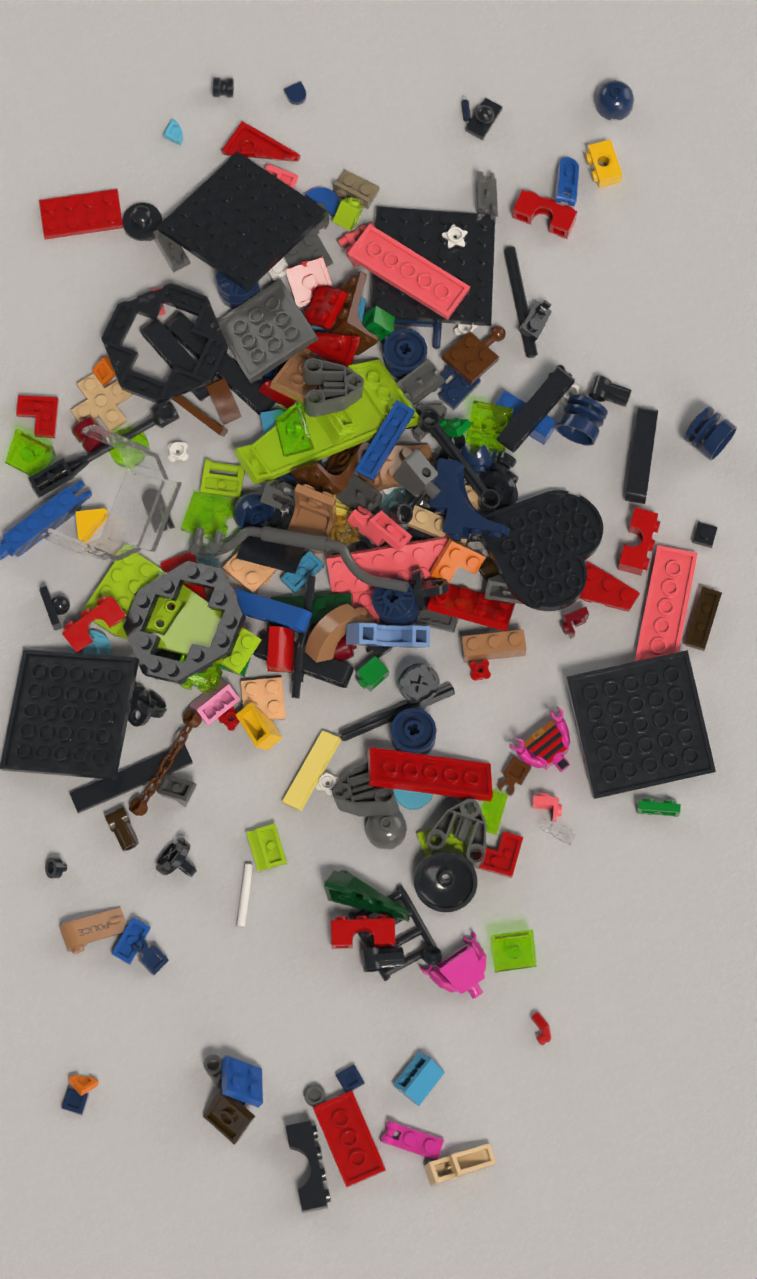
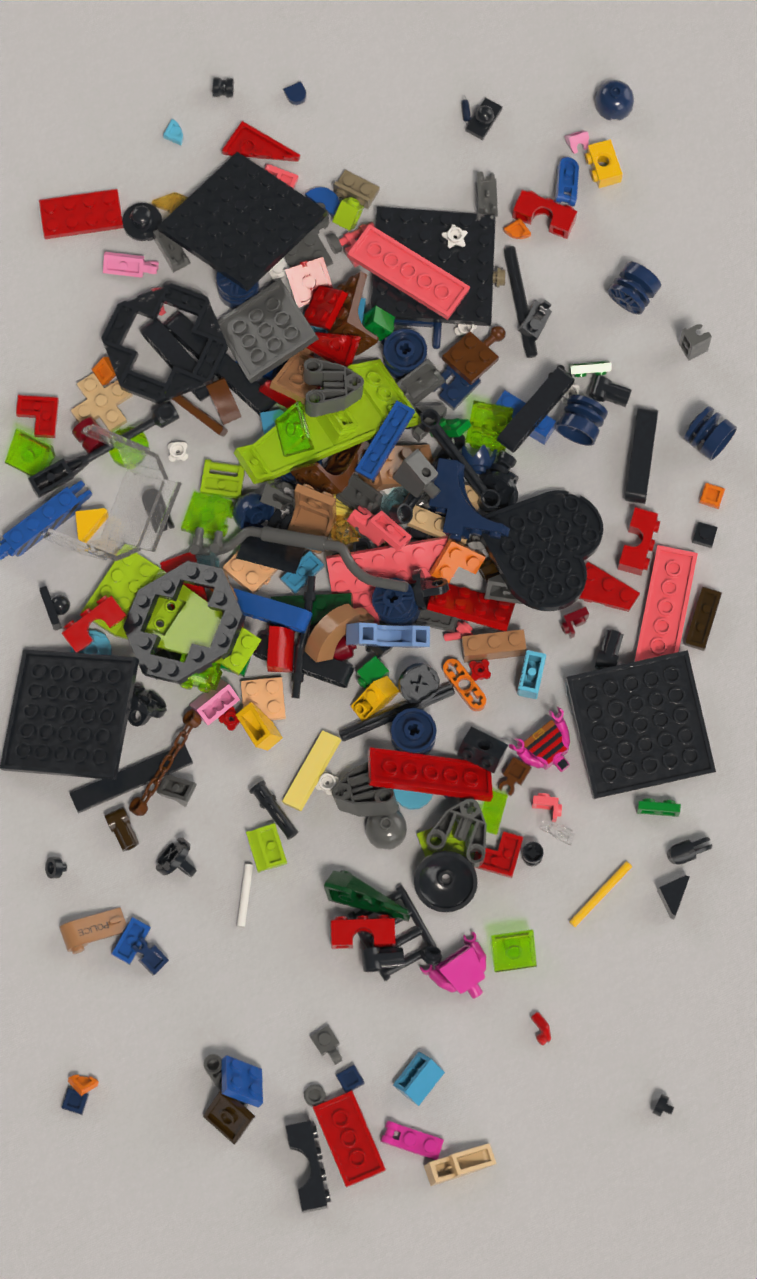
(128, 265): none -> bright pink plate
(169, 202): none -> clear yellow tile
(266, 802): none -> black pin
(326, 1042): none -> dark grey plate
(334, 243): none -> dark grey tile
(375, 698): none -> yellow slope
(460, 669): none -> orange beam
(463, 629): none -> coral plate
(482, 749): none -> black brick
(499, 277): none -> dark tan plate
(517, 230): none -> orange tile
(531, 674): none -> medium azure brick
(533, 850): none -> black wheel
(576, 138): none -> bright pink tile
(598, 368): none -> plate
(600, 894): none -> yellow bar
(608, 654): none -> black piece
(634, 288): none -> dark blue wheel
(663, 1106): none -> black tile
(672, 894): none -> black slope
(684, 851): none -> black arm
(694, 344): none -> dark grey hinge
(712, 495): none -> orange tile

